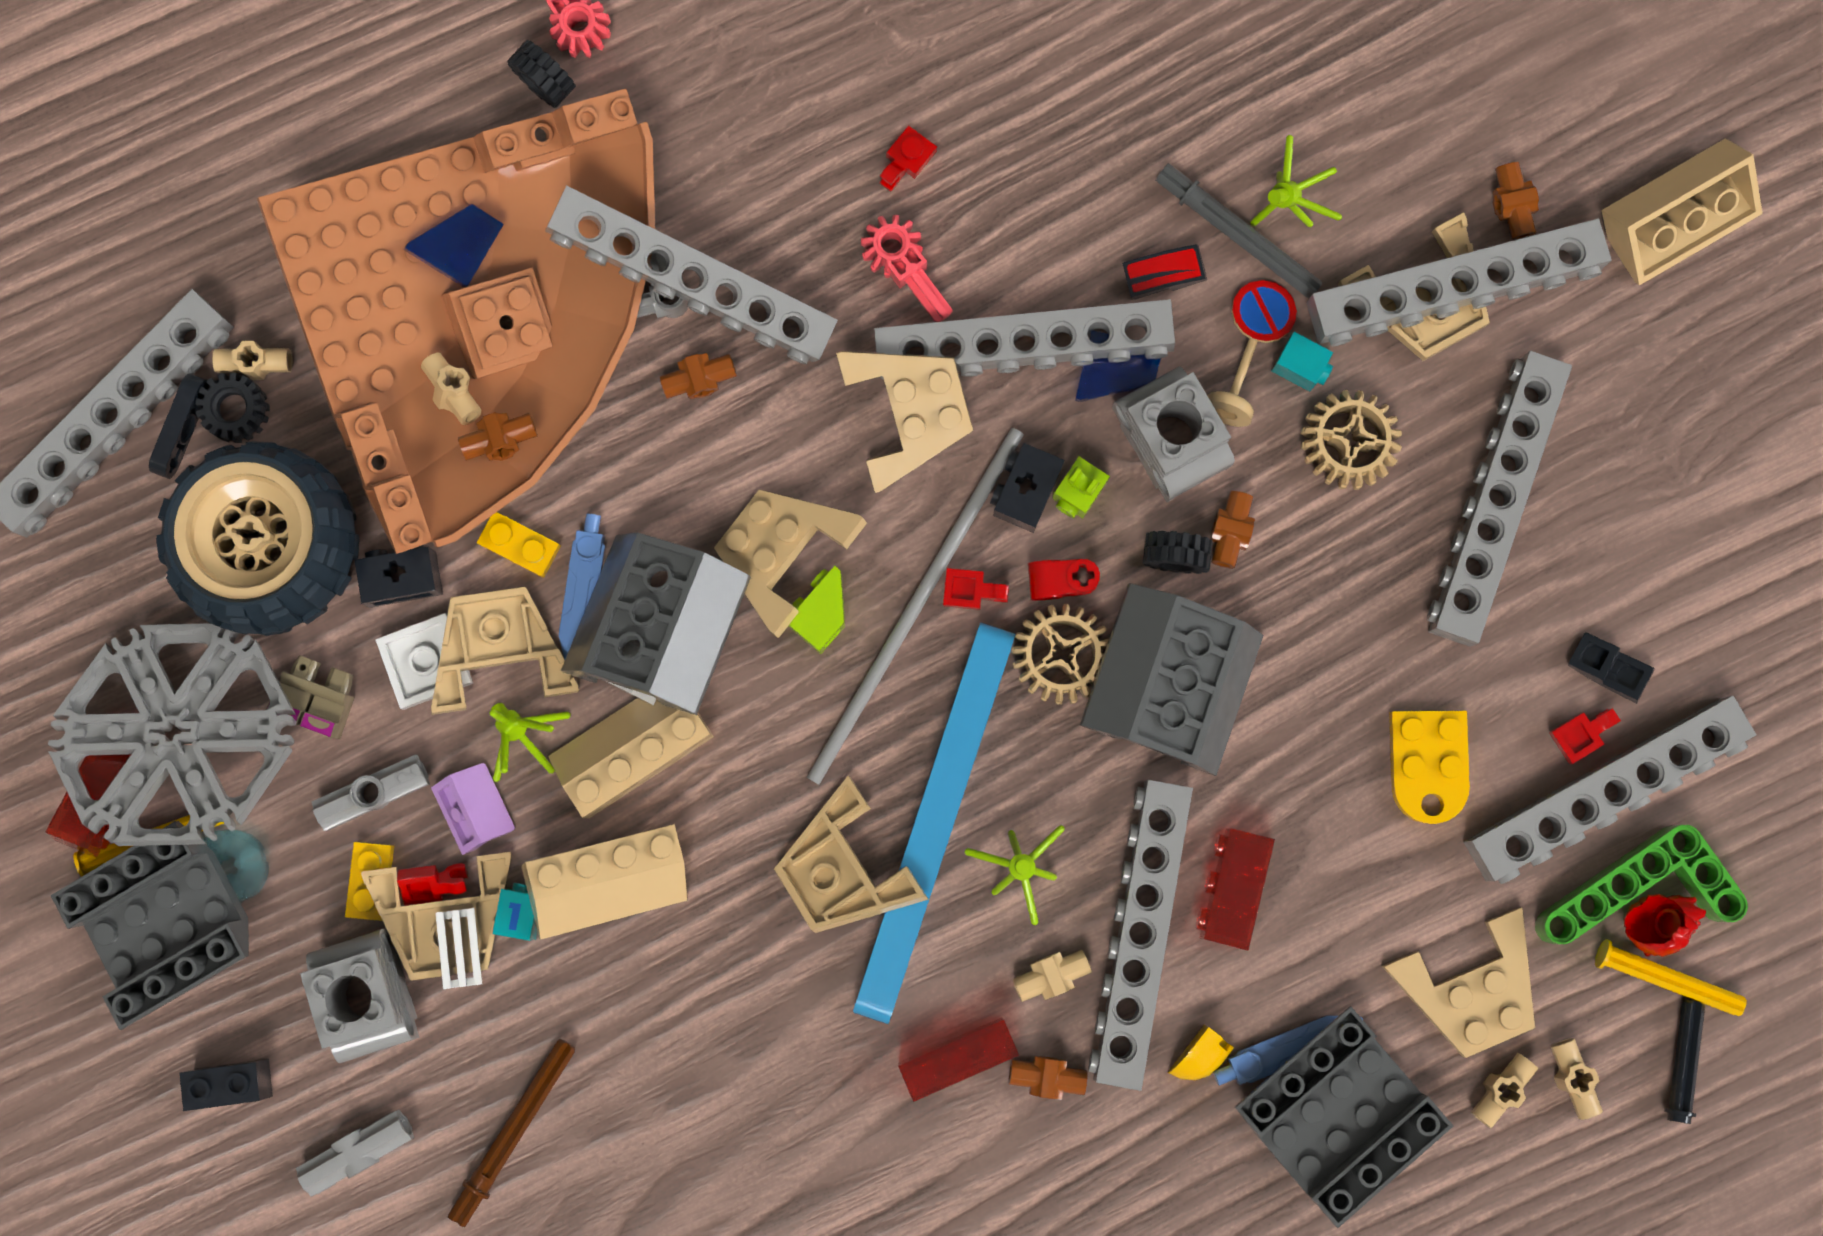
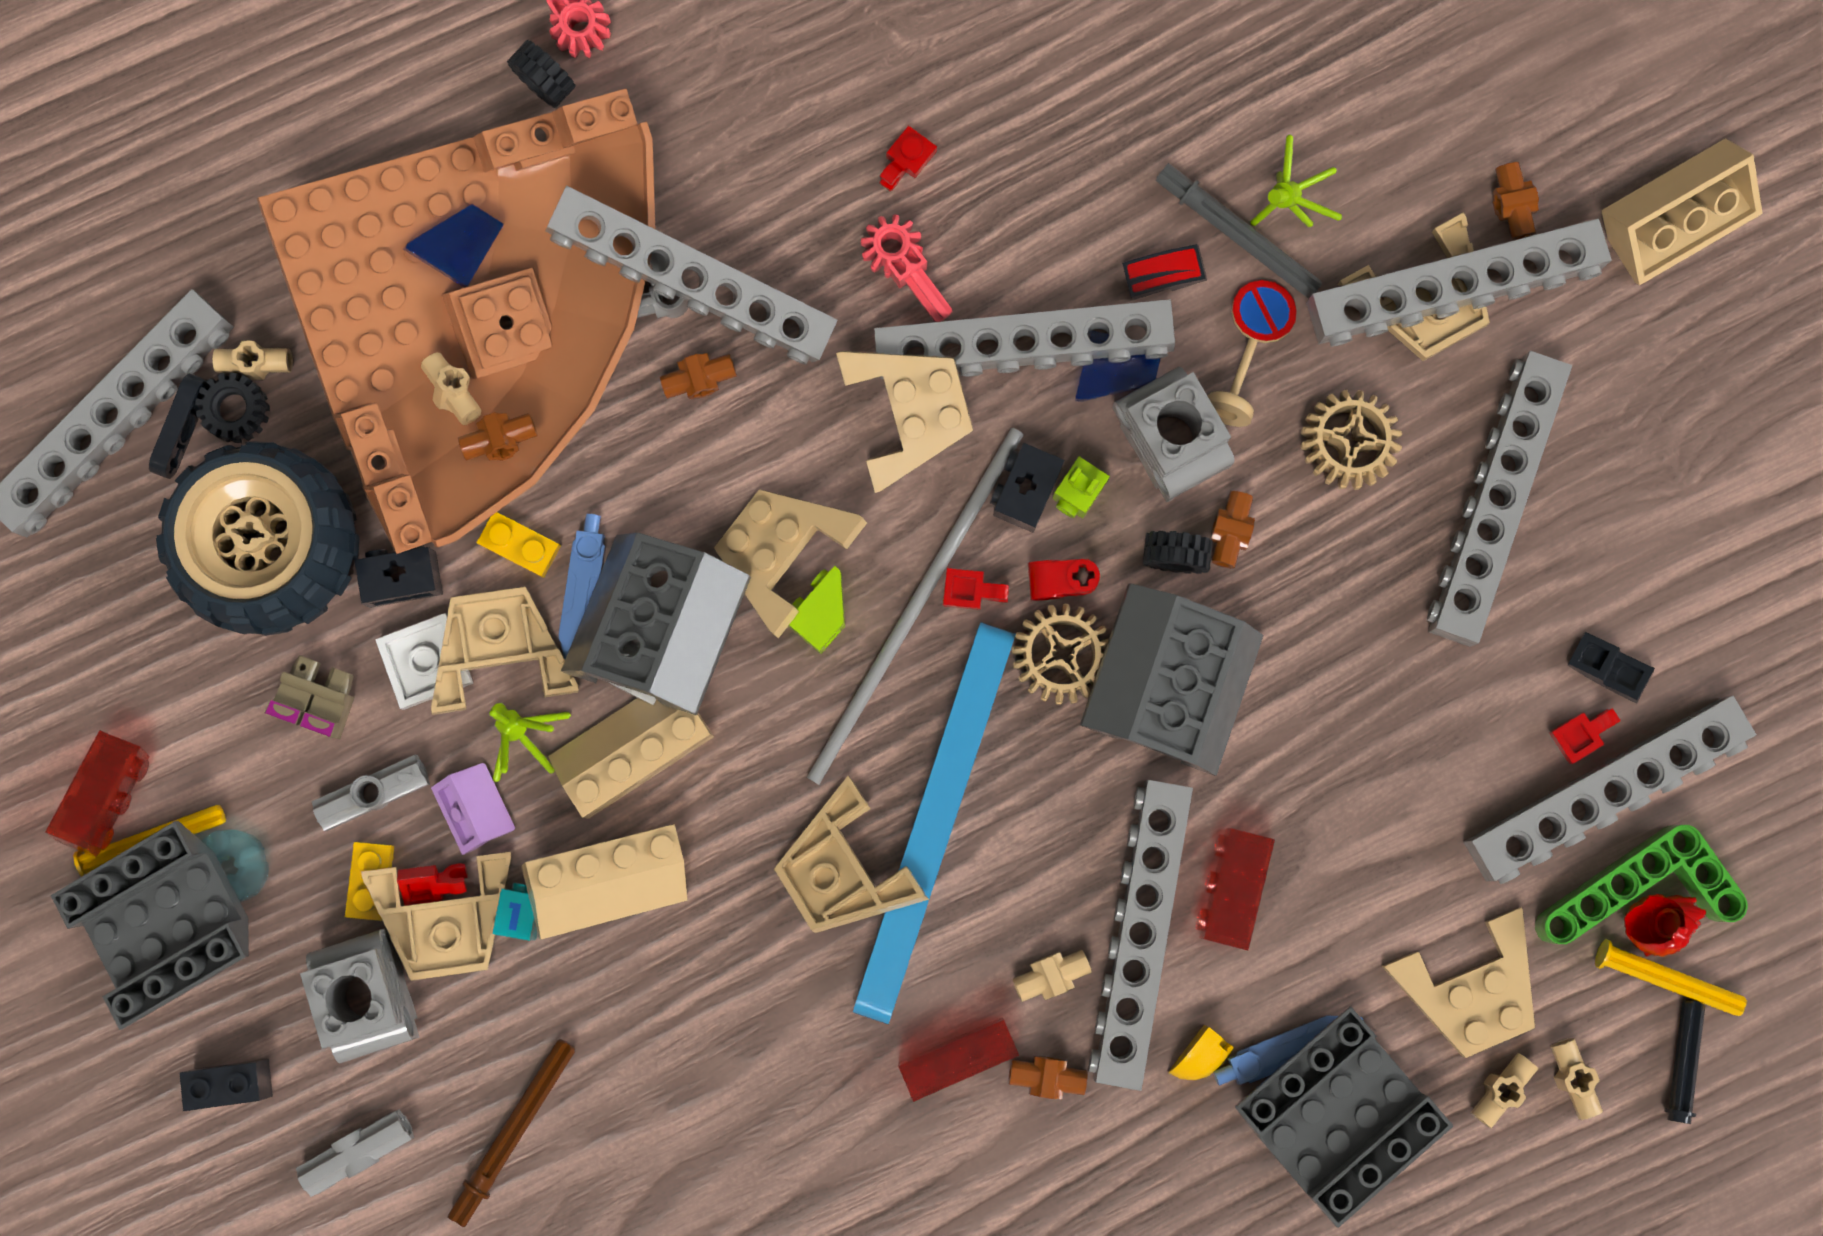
(159, 709): light grey plate -> none
(462, 981): white tile -> none
(1021, 867): lime plant -> none
(1304, 362): teal brick -> none
(1429, 758): yellow plate -> none

